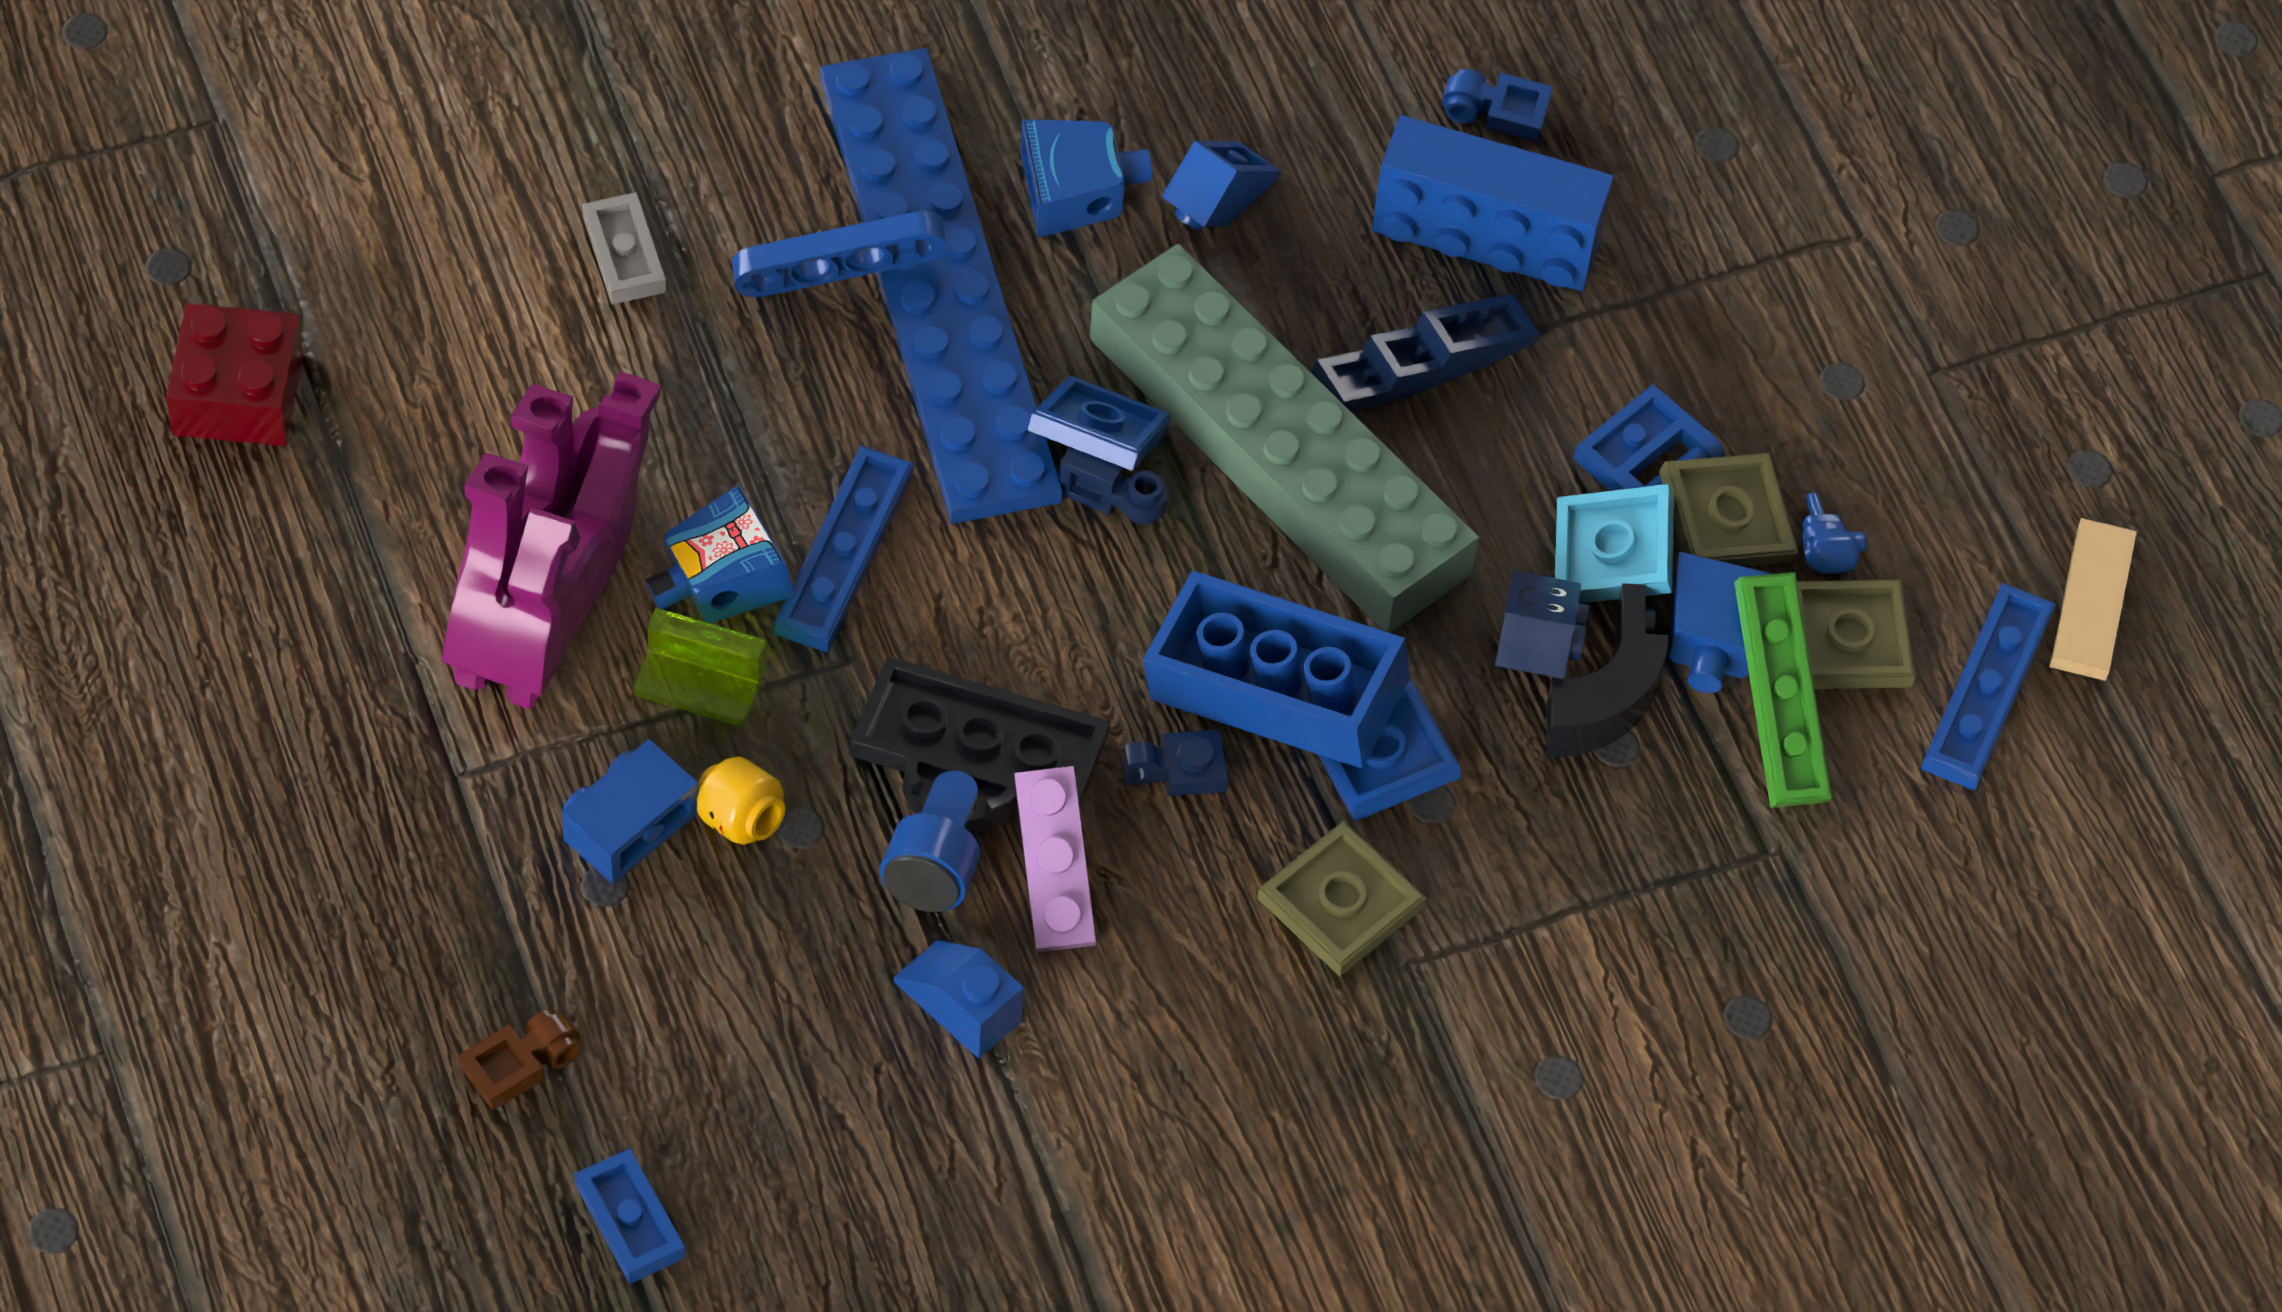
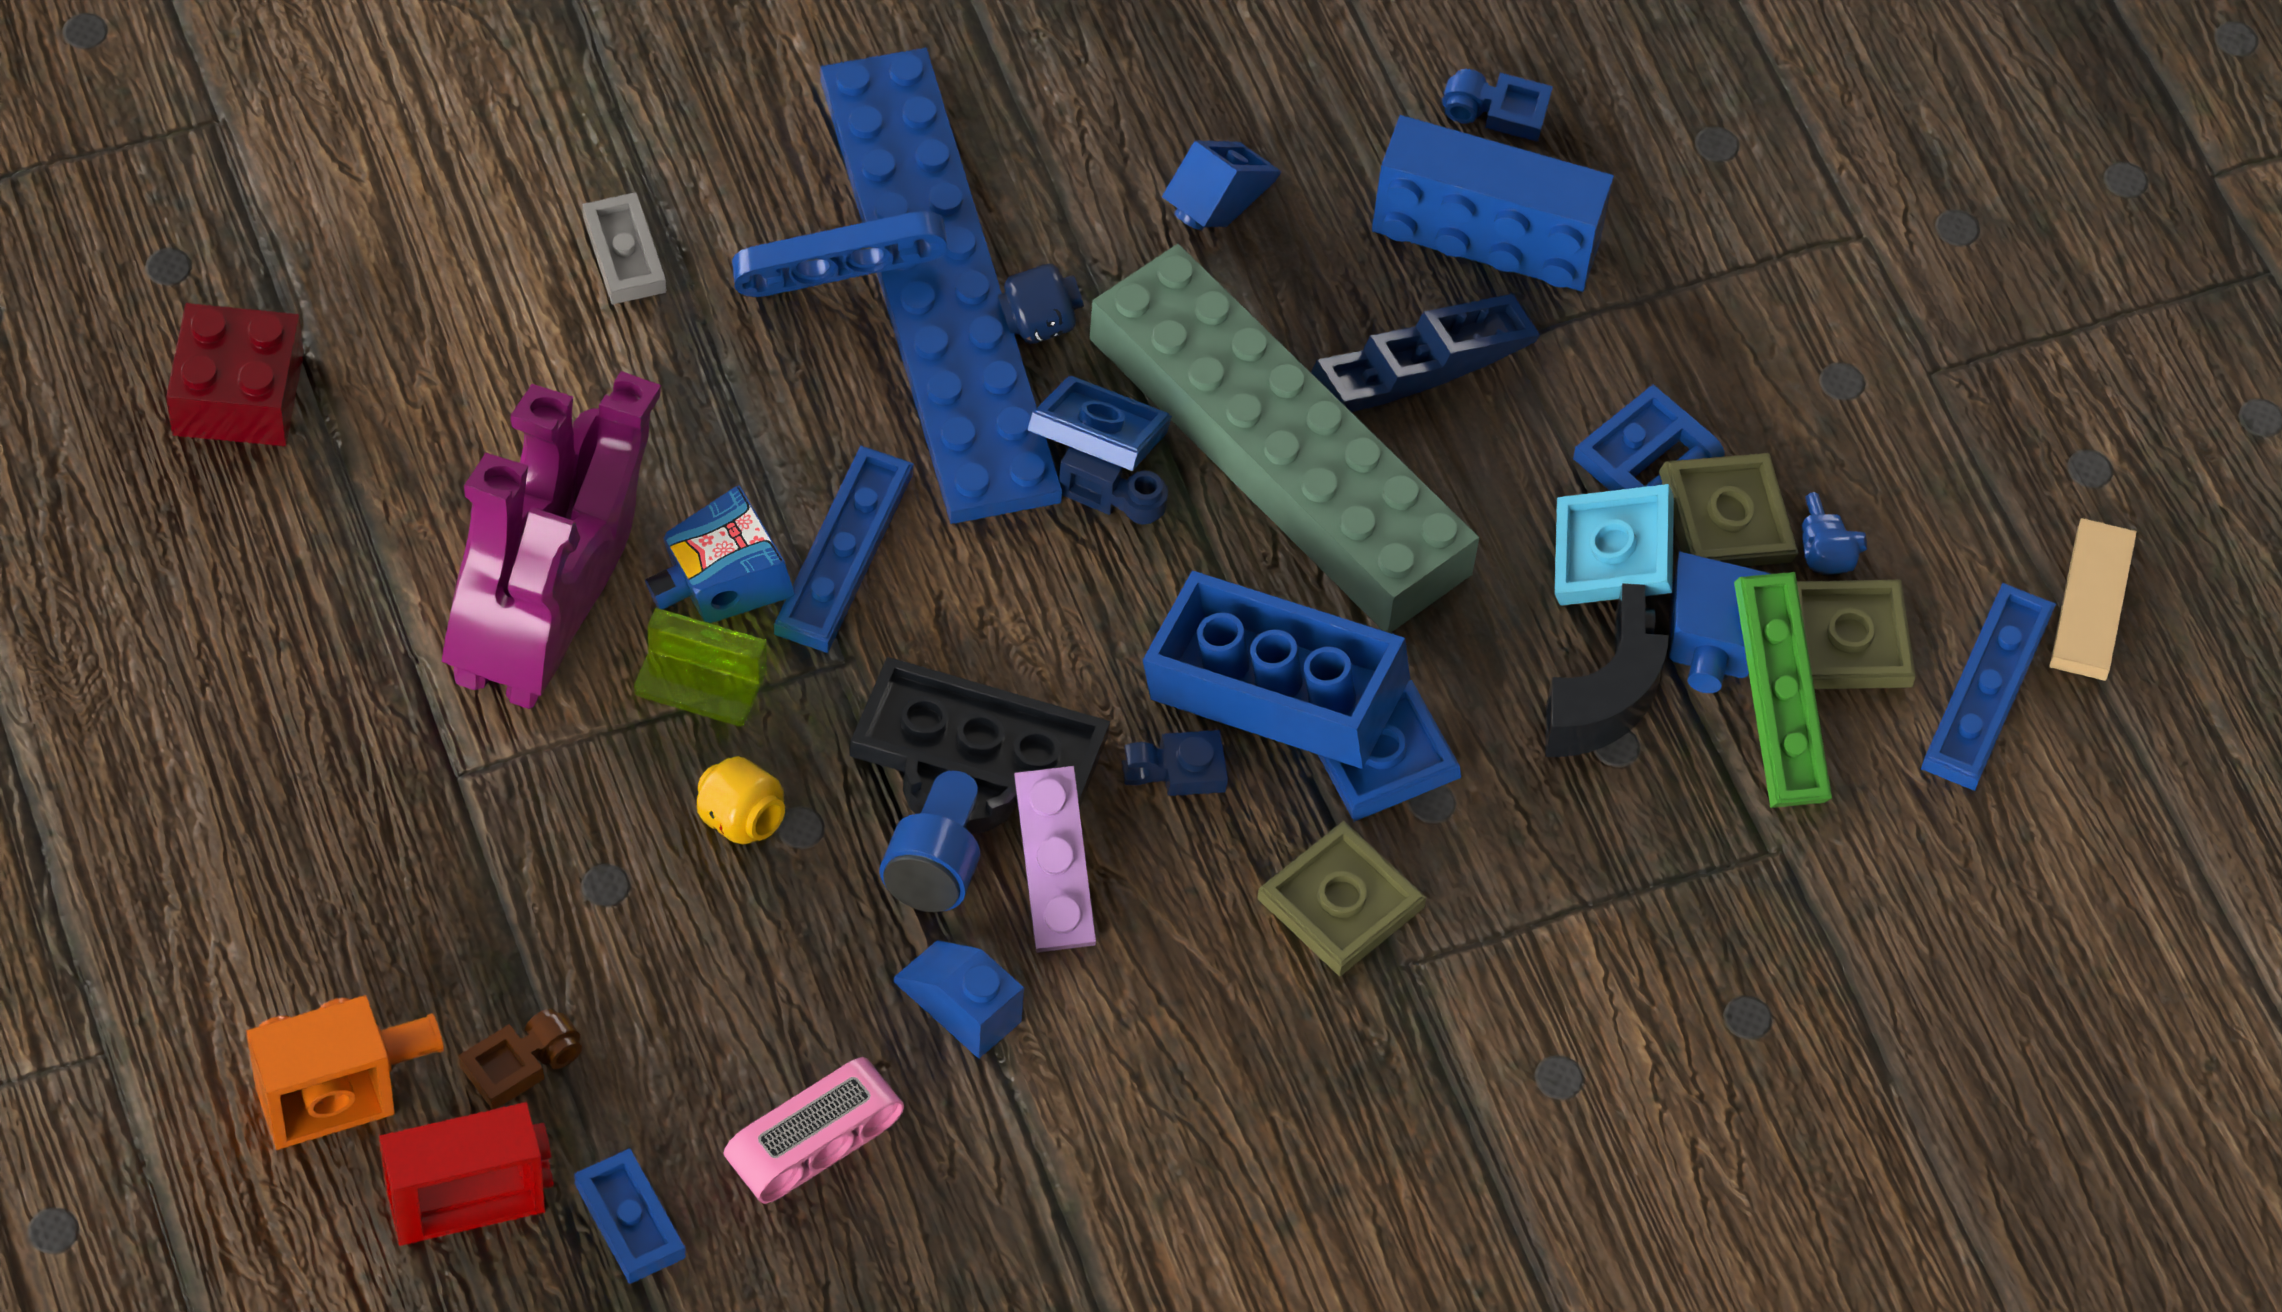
(331, 1067): none -> orange brick
(465, 1172): none -> red window
(629, 810): blue brick -> none
(813, 1130): none -> bright pink beam
(1040, 303): none -> dark blue head
(1077, 173): blue torso -> none
(1542, 625): dark blue brick -> none

